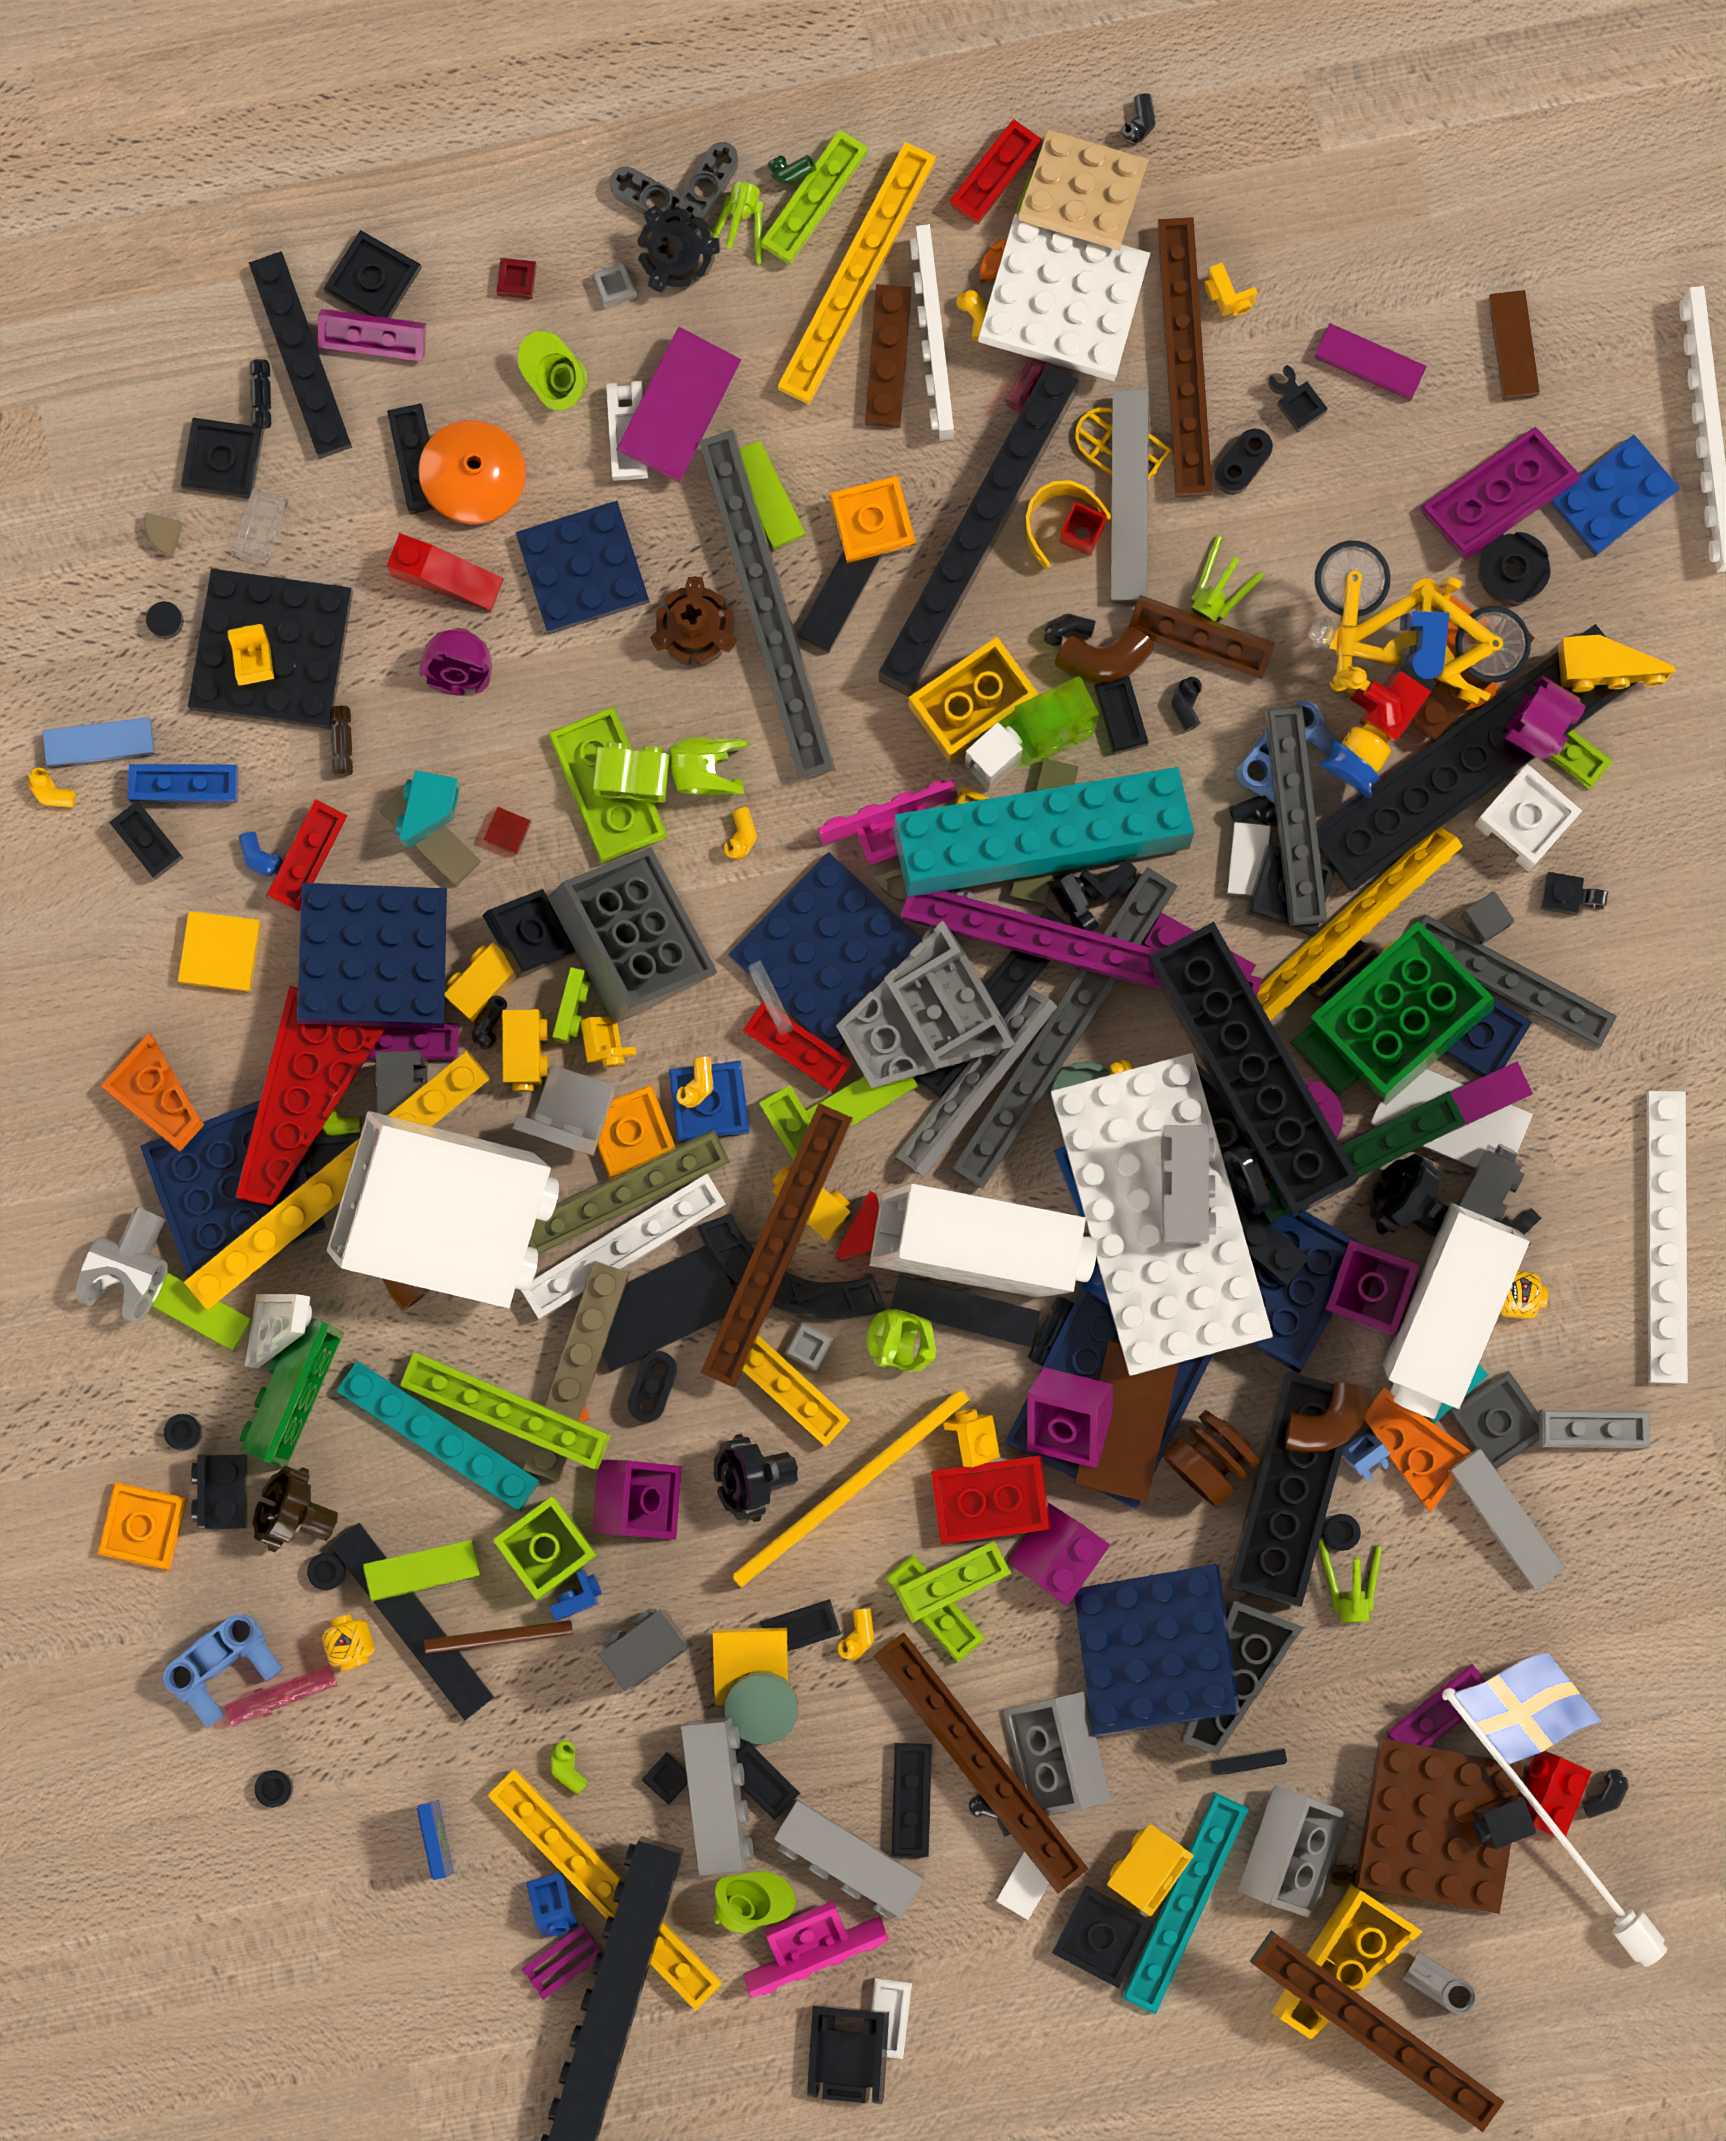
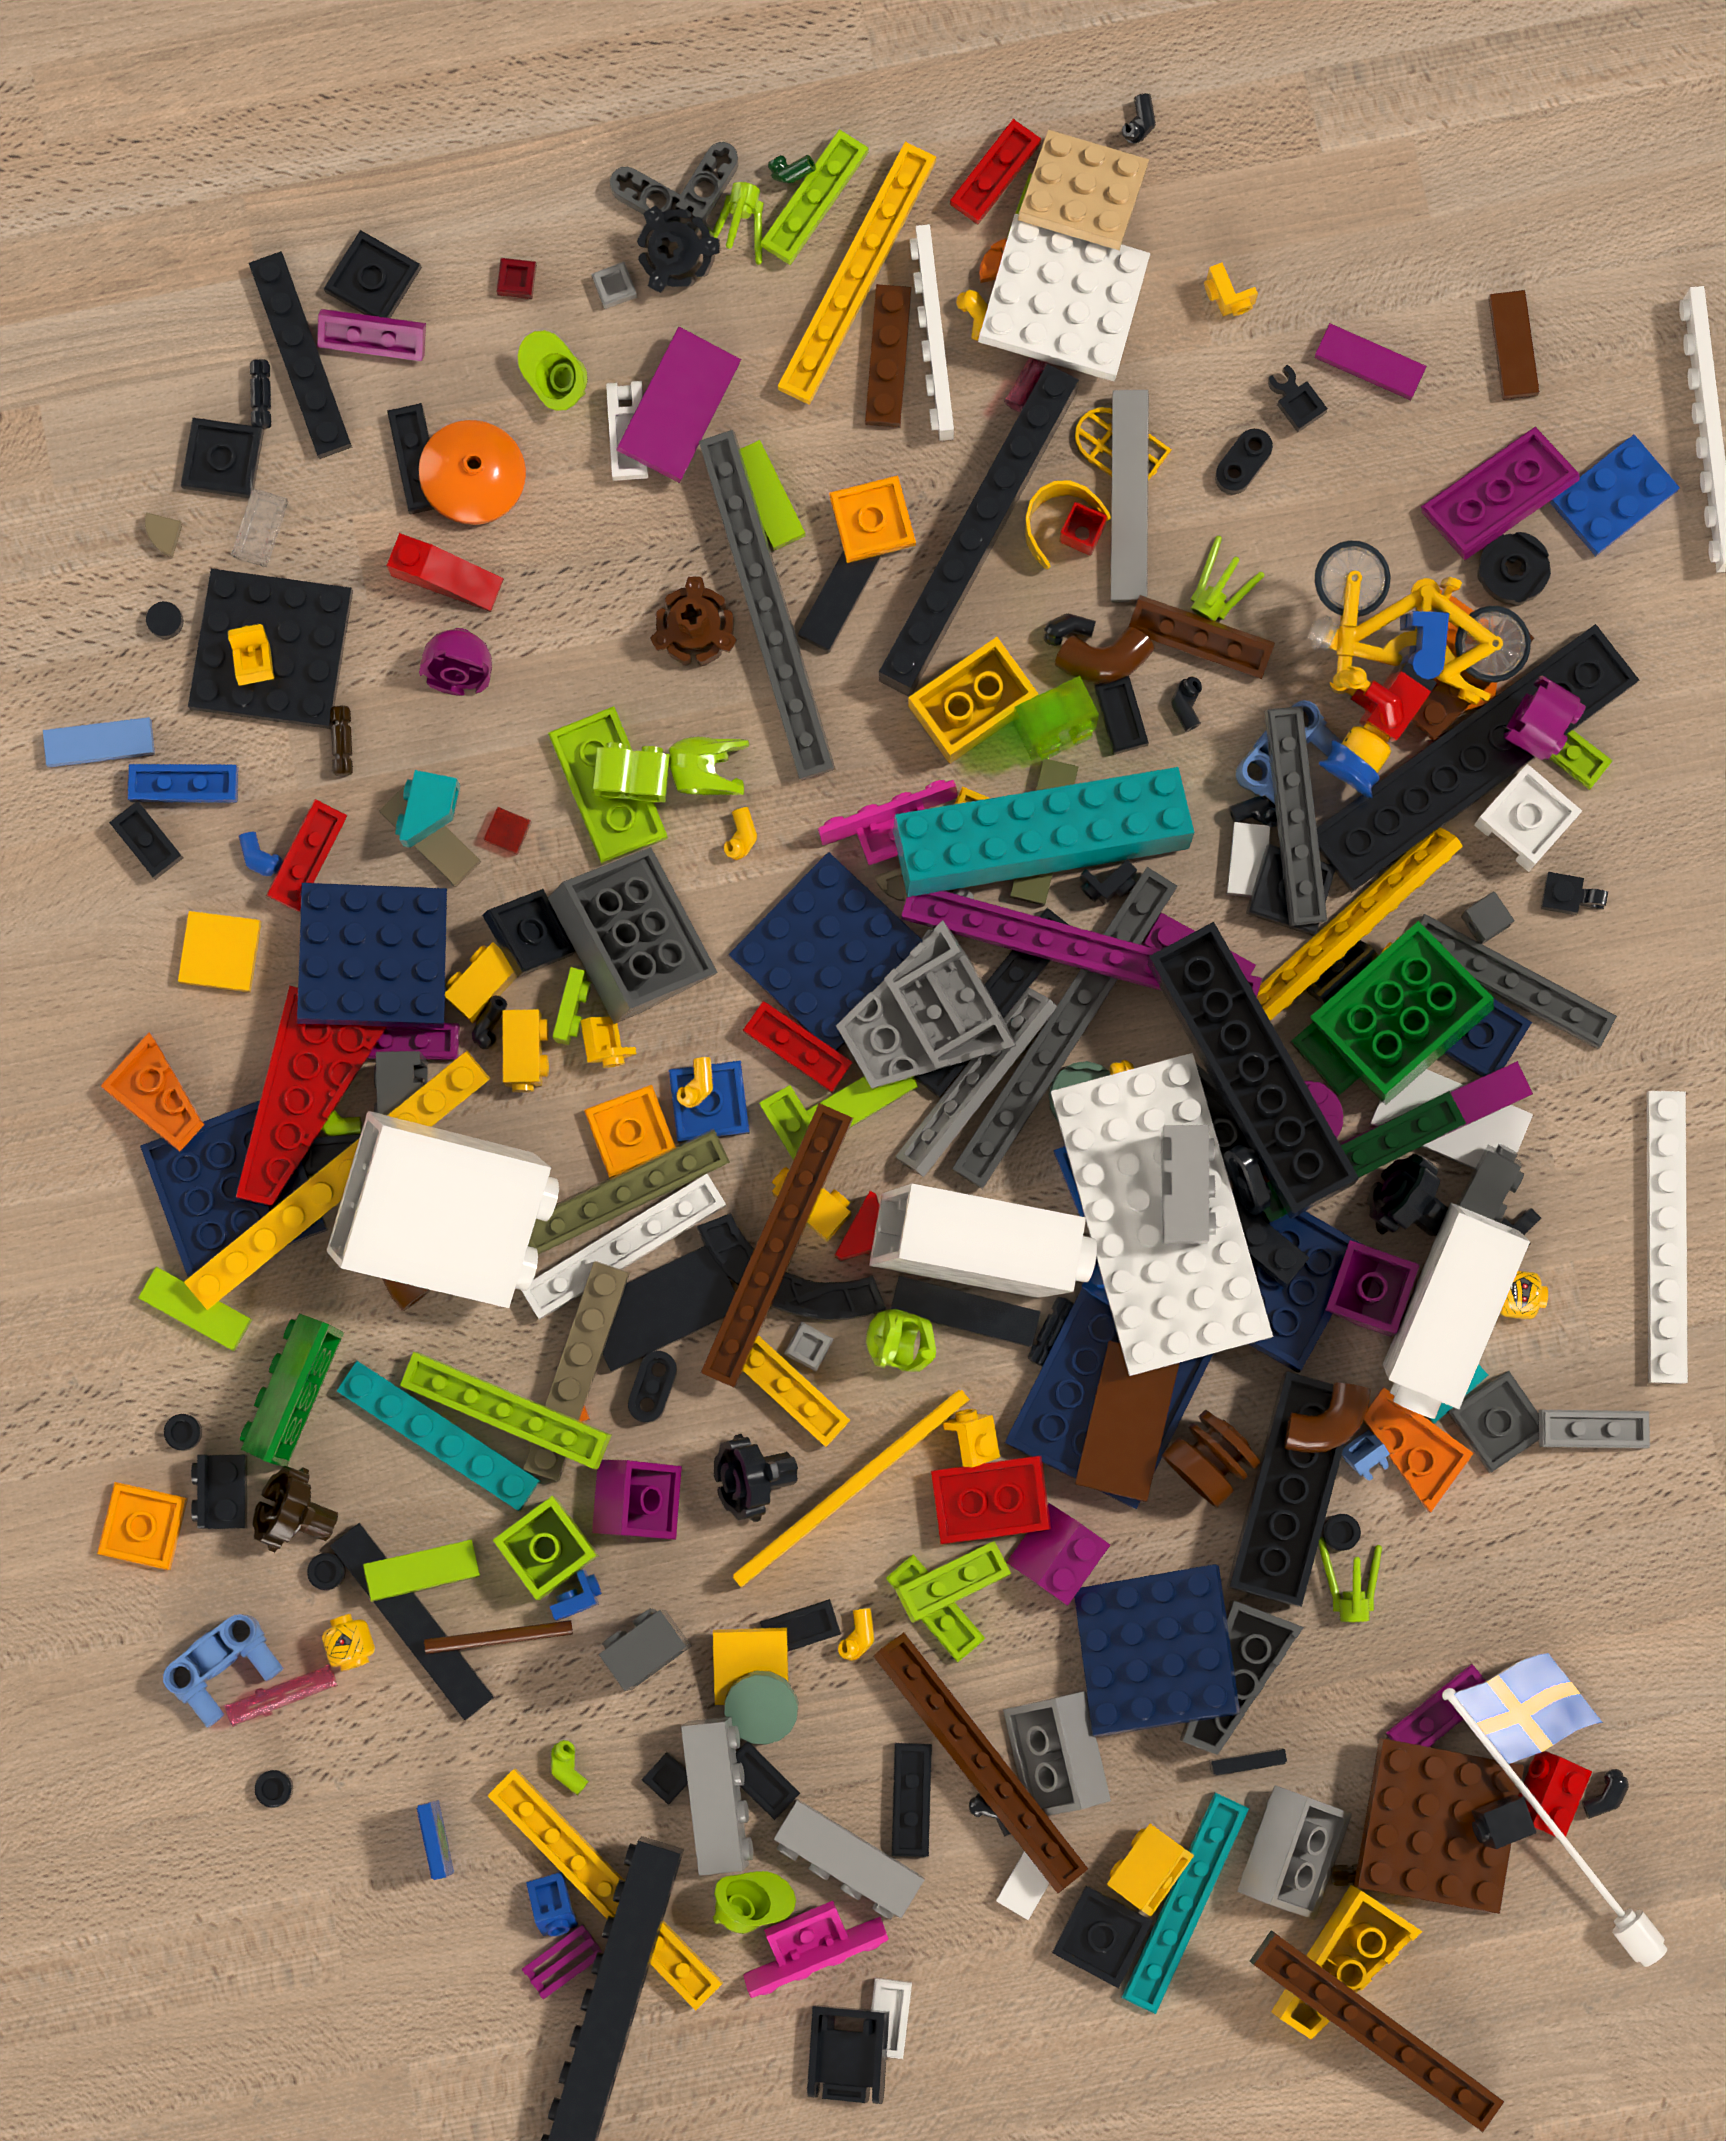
(47, 792): yellow arm -> none
(128, 1264): light grey connector -> none
(275, 1325): white wing -> none
(570, 1110): light grey bracket -> none
(582, 567): dark blue plate -> none
(770, 998): clear tile -> none
(994, 755): white brick -> none
(1068, 1417): magenta slope -> none
(1071, 898): black plate -> none
(1184, 357): reddish brown plate -> none
(1437, 1982): light grey piece -> none
(1506, 1519): light grey tile -> none
(1602, 661): yellow slope -> none

